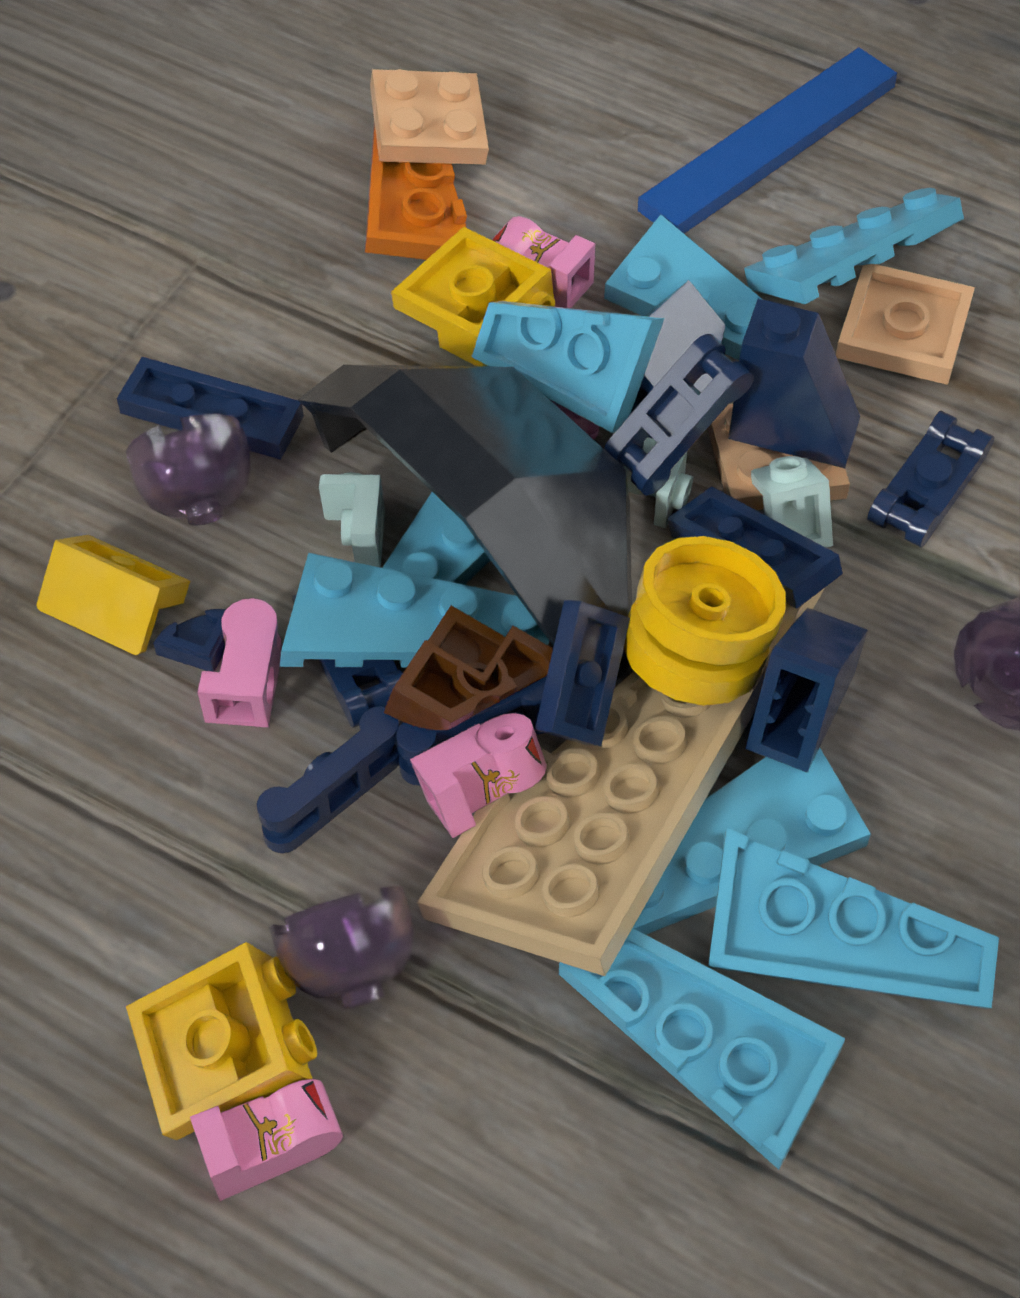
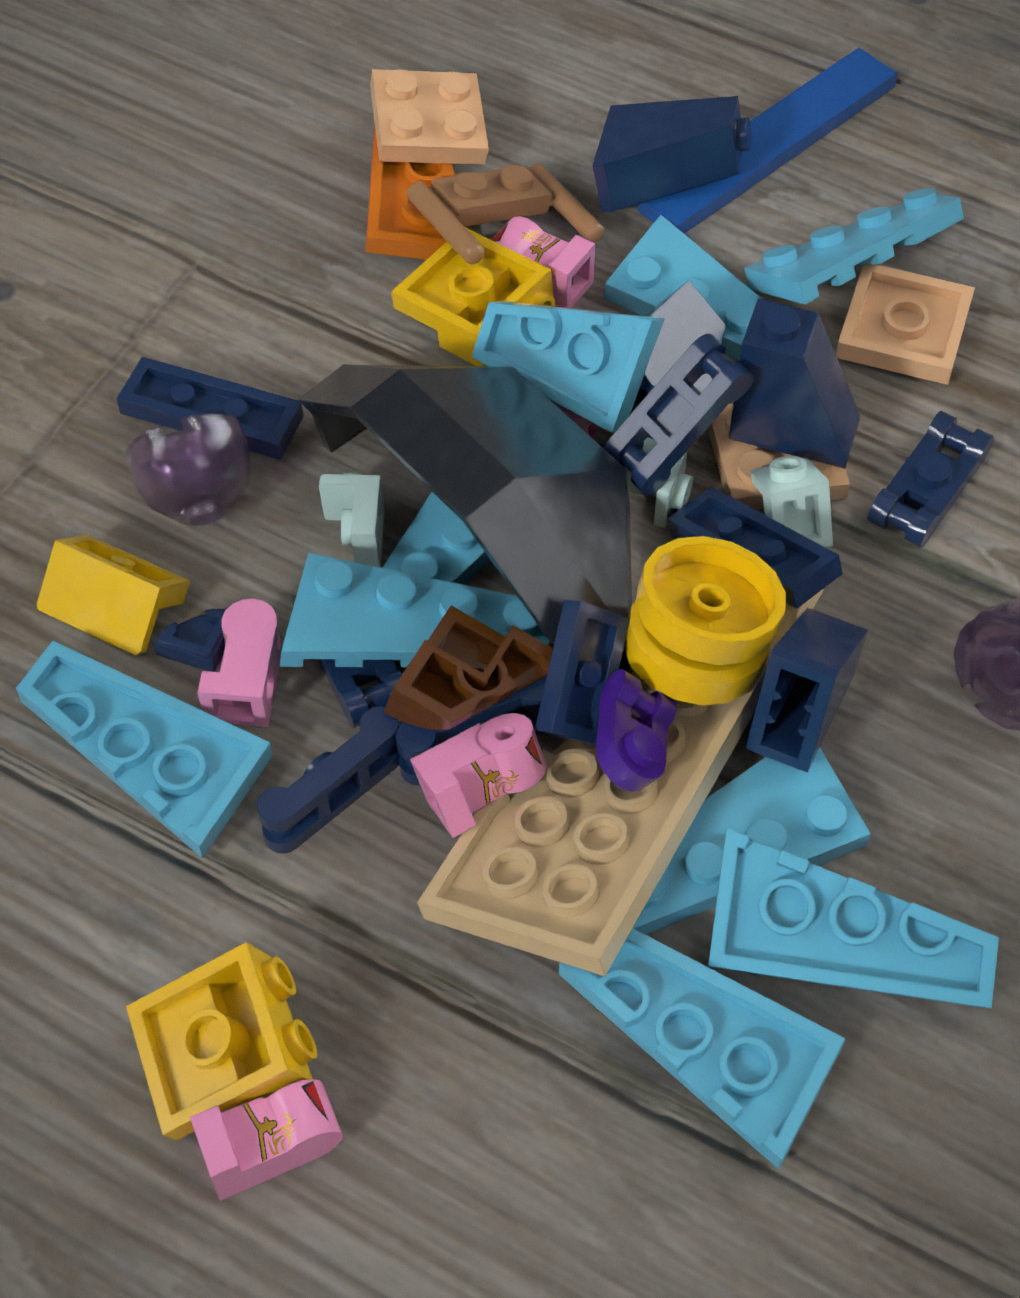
(155, 747): none -> medium azure wing
(347, 946): clear purple cylinder -> none
(495, 197): none -> medium nougat plate
(631, 749): none -> dark purple plate
(667, 148): none -> dark blue slope

